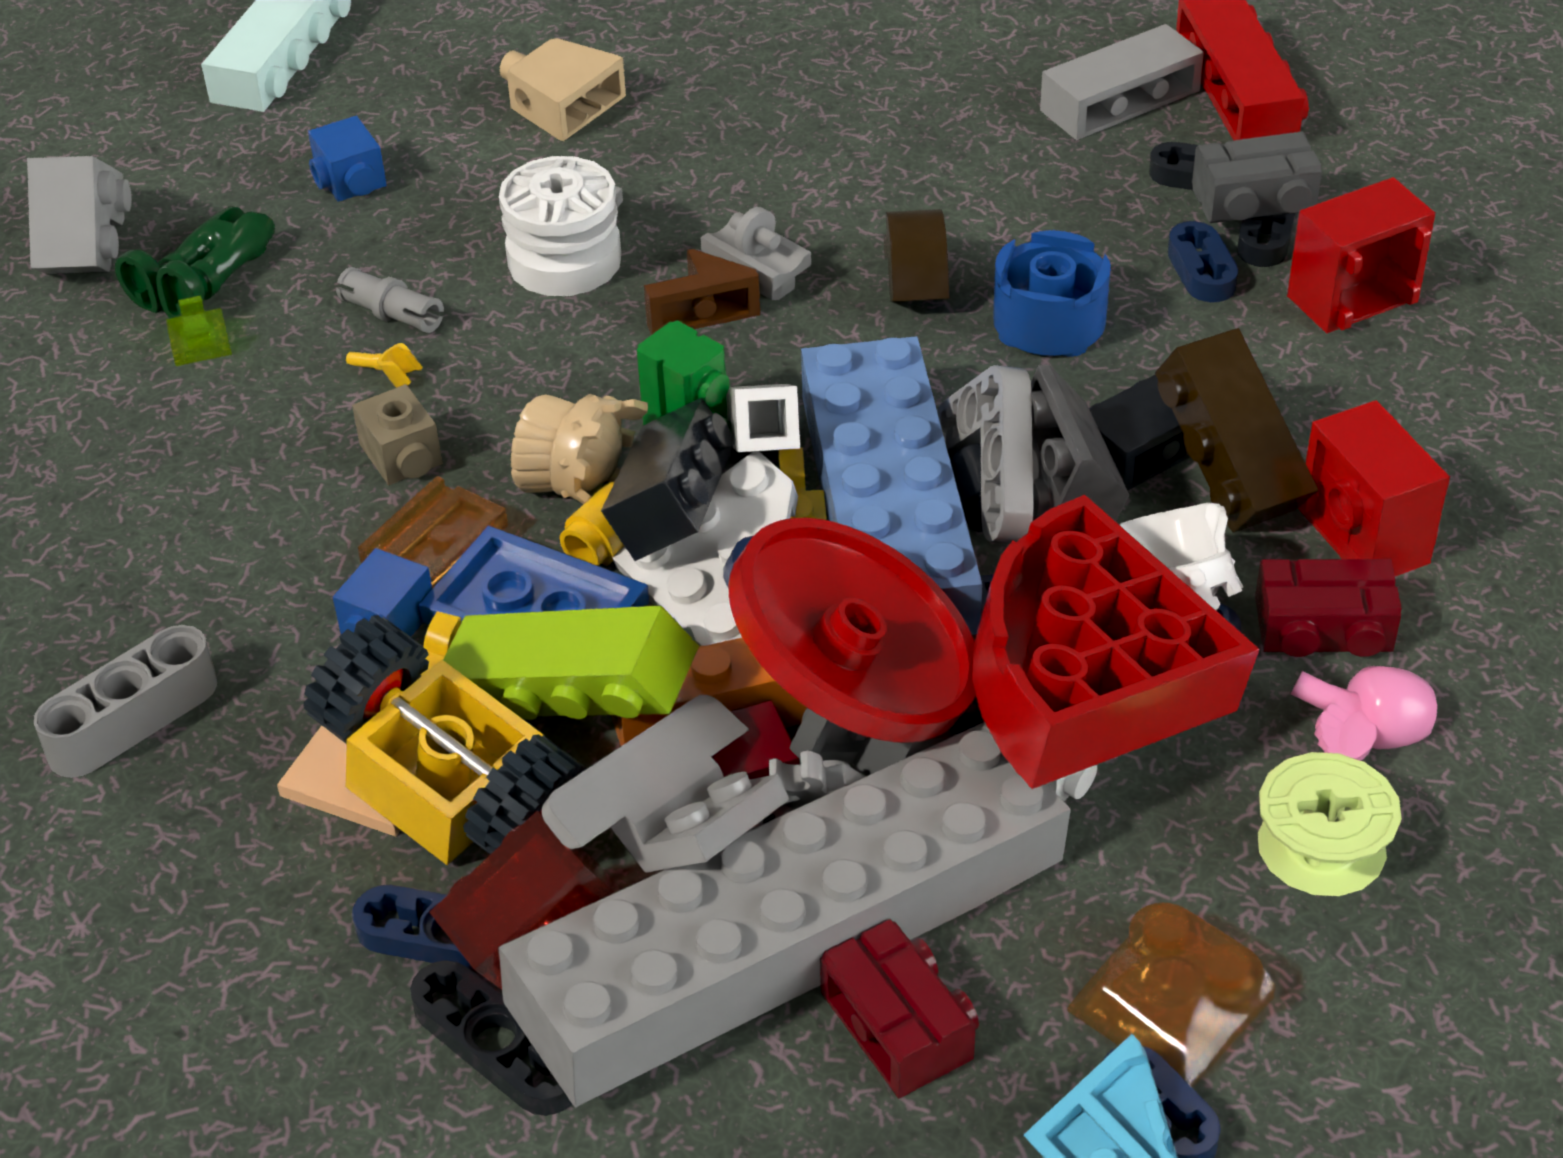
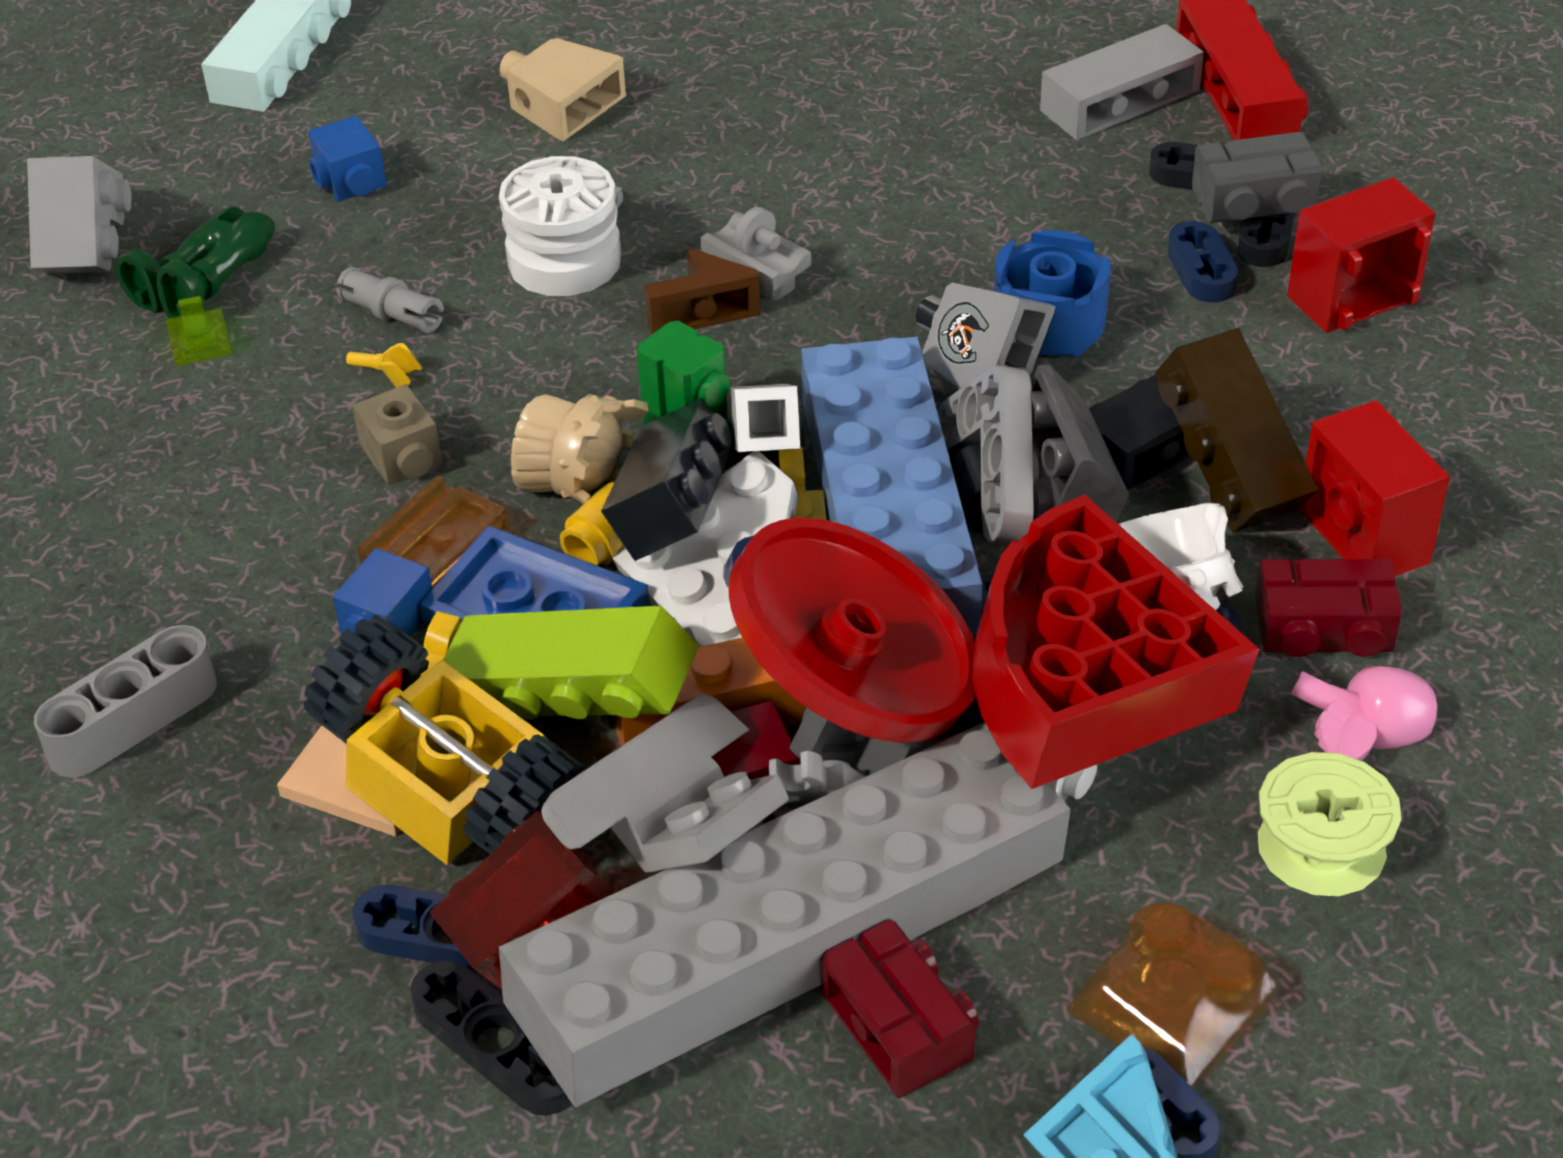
(917, 255): dark brown brick -> none
(980, 330): none -> light grey torso

